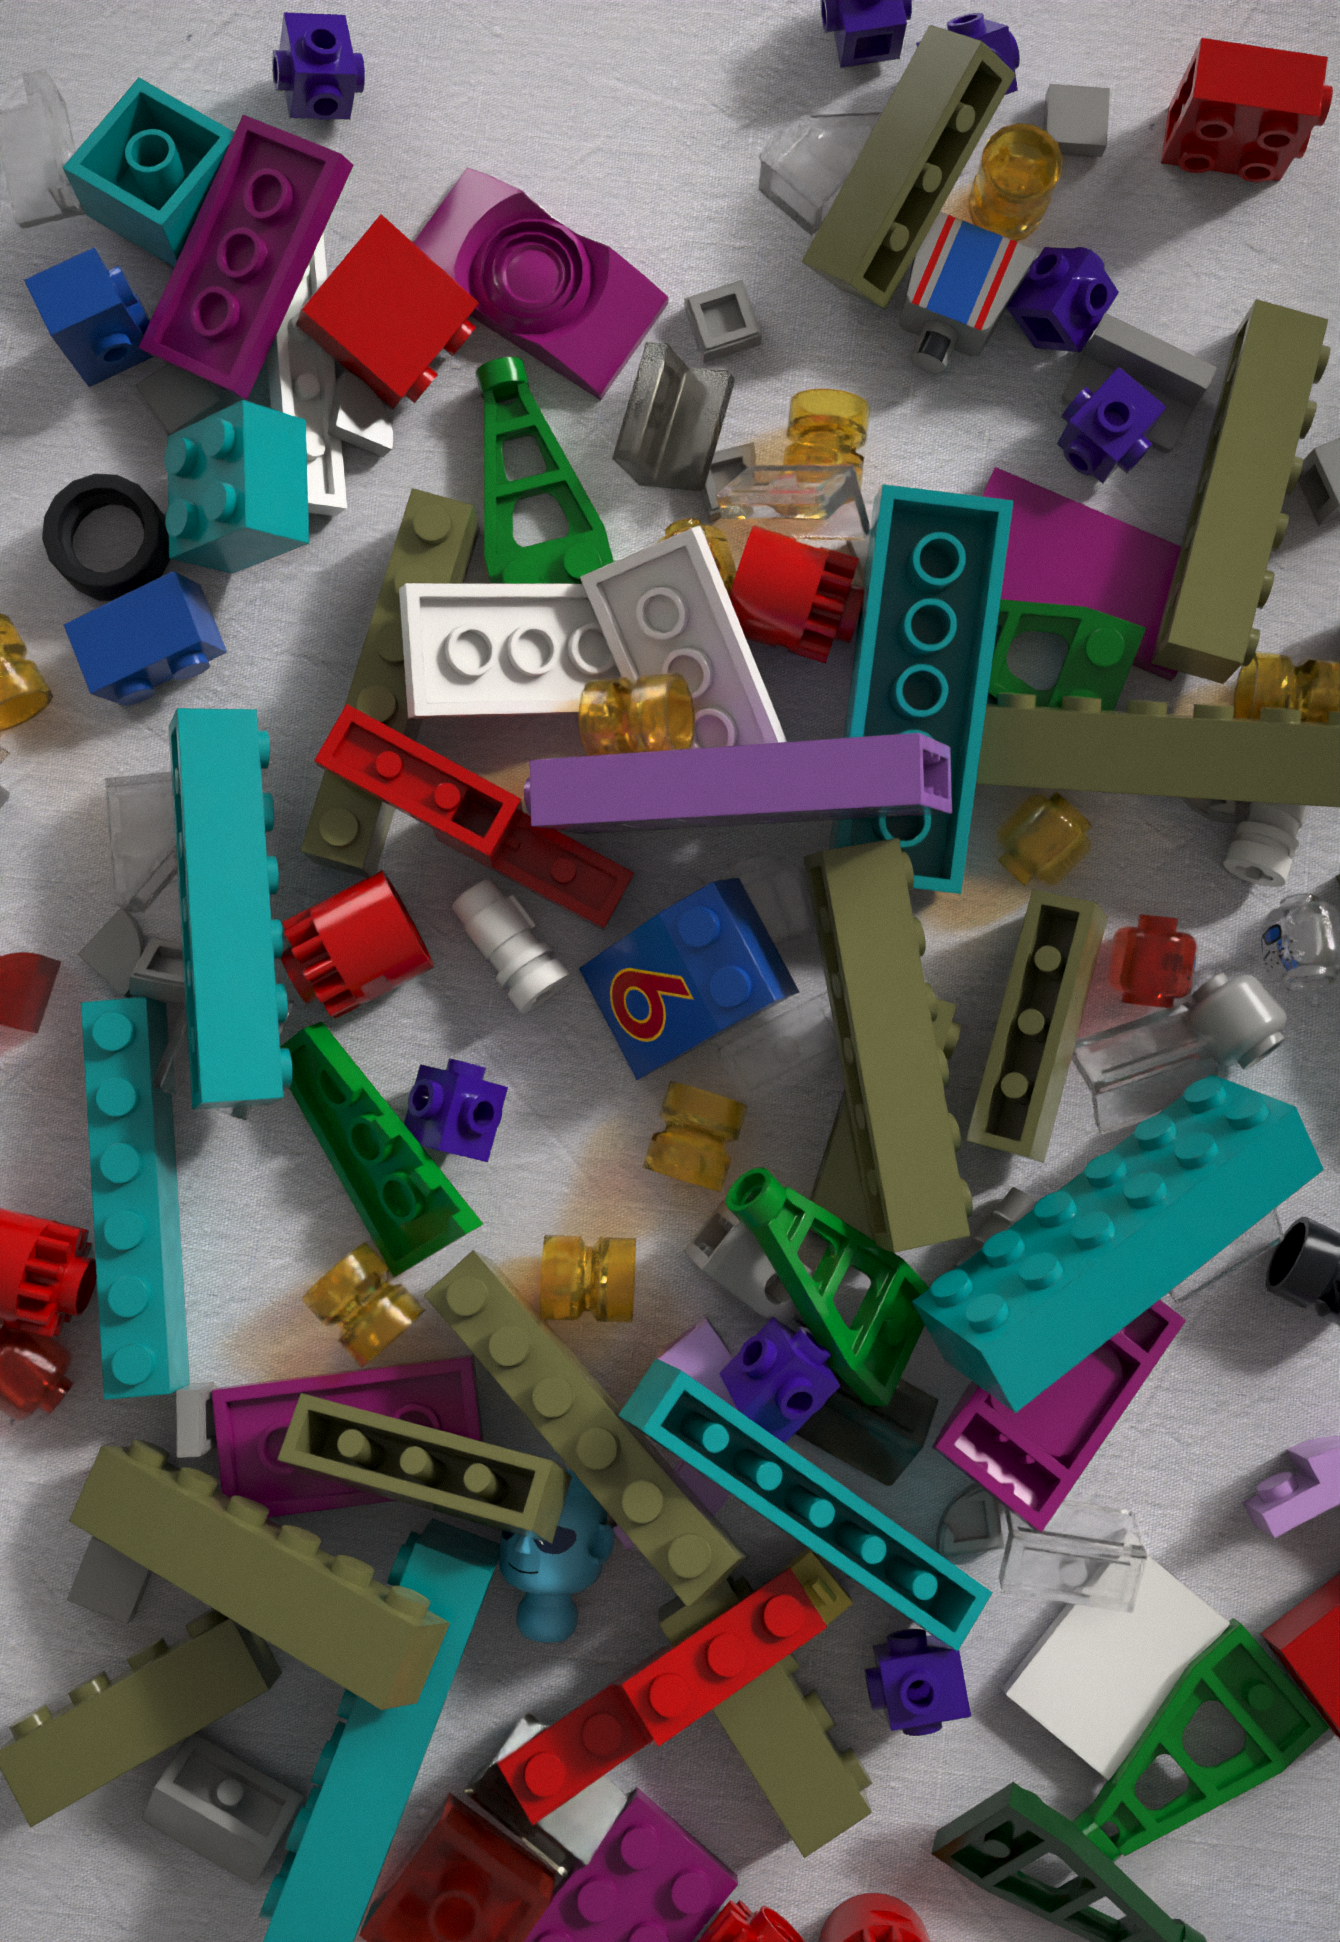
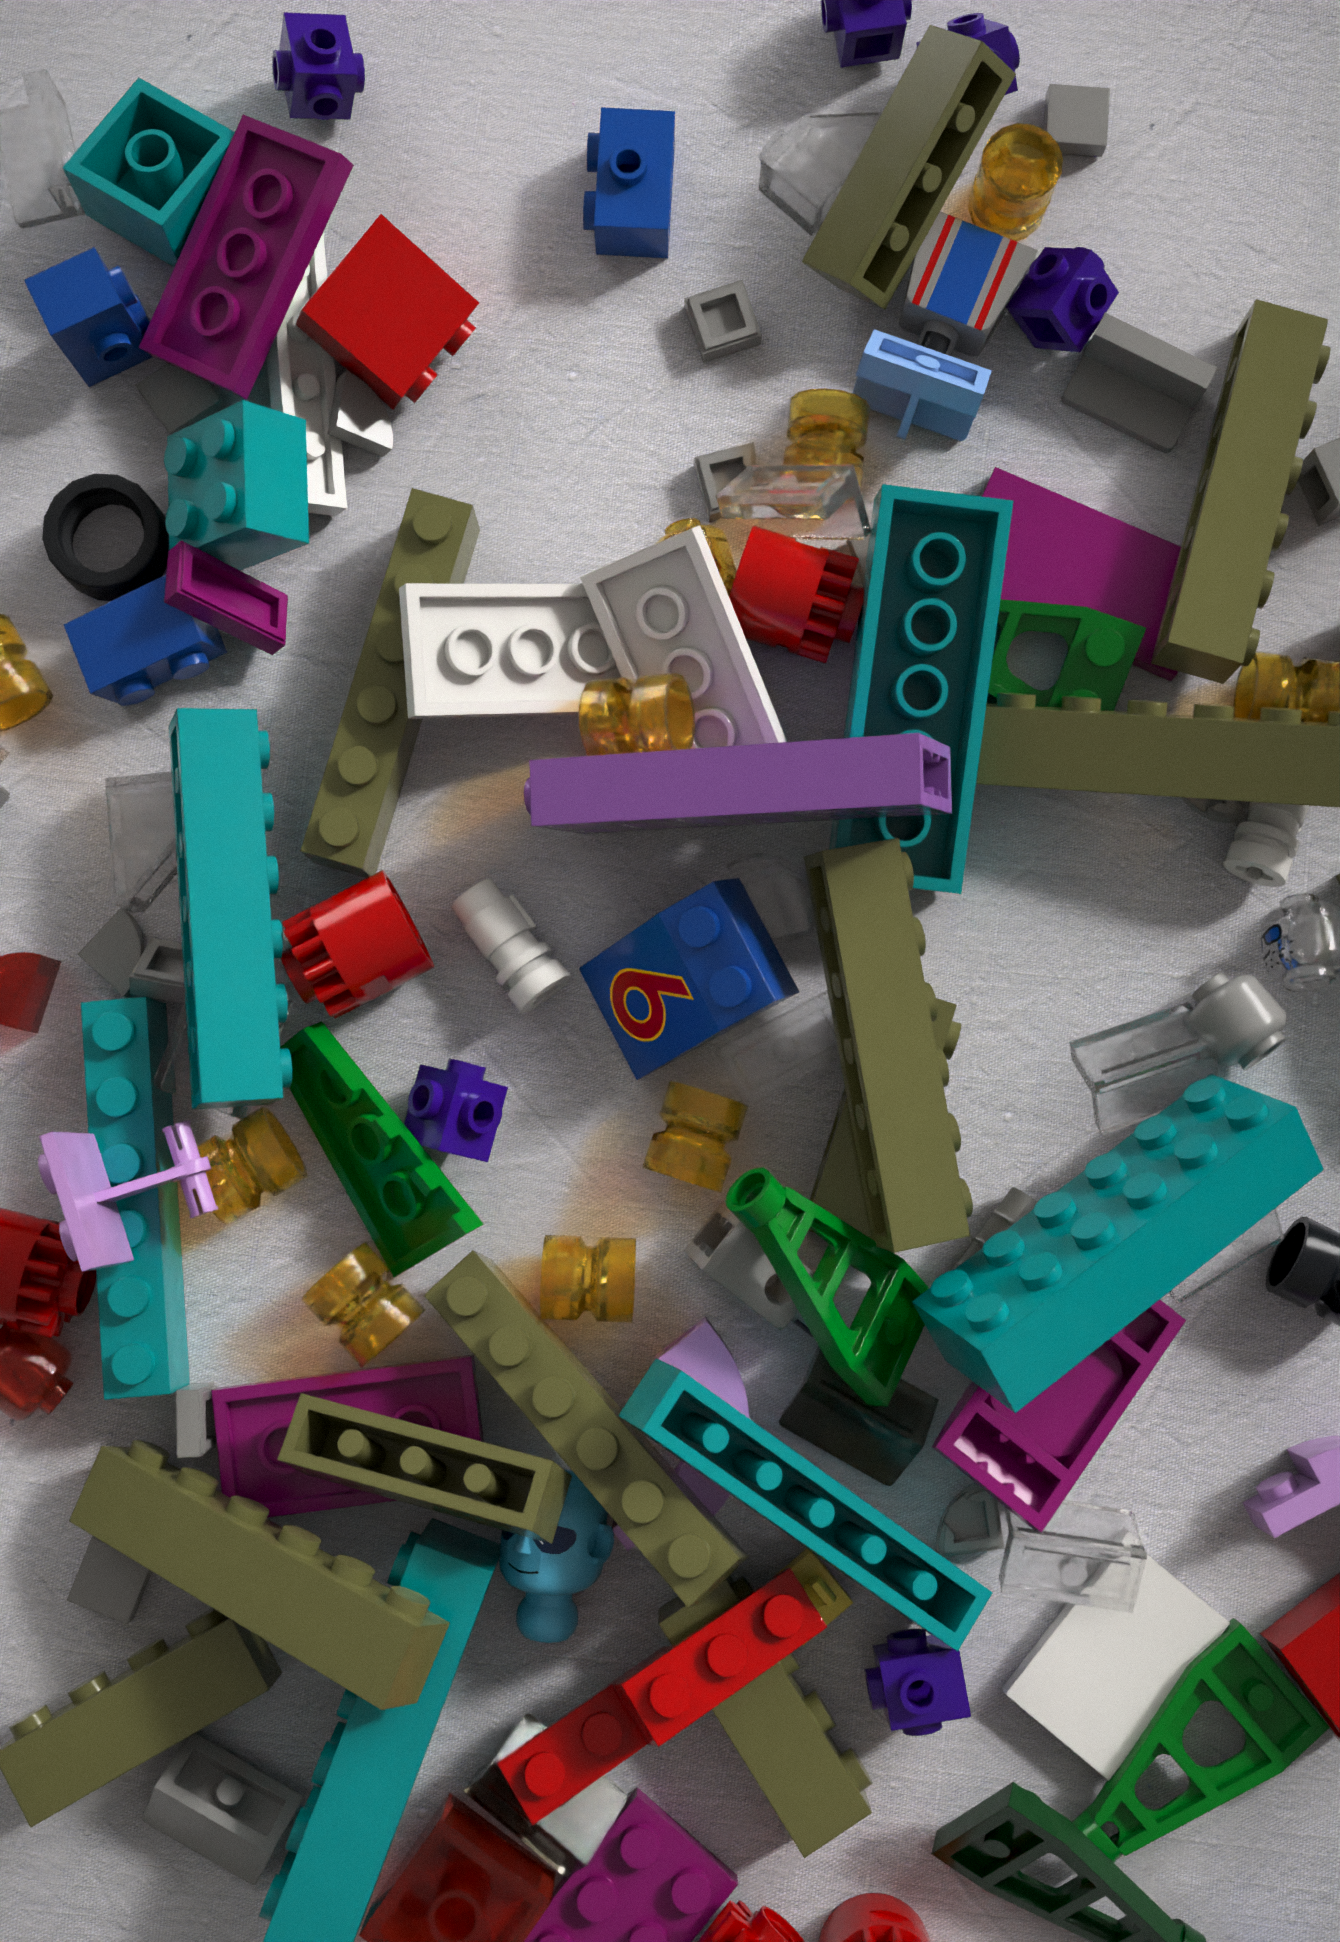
(92, 1220): none -> lavender plate
(226, 598): none -> magenta tile
(251, 1162): none -> clear yellow wheel
(473, 816): red bracket -> none
(541, 282): magenta slope -> none
(551, 561): green plate -> none
(633, 182): none -> blue brick
(672, 421): clear smoke panel -> none
(780, 1378): dark purple brick -> none
(920, 386): none -> light blue panel
(1038, 1025): olive brick -> none
(1044, 840): clear yellow head -> none
(1109, 426): dark purple brick -> none
(1152, 962): clear red head -> none
(1245, 110): red brick -> none

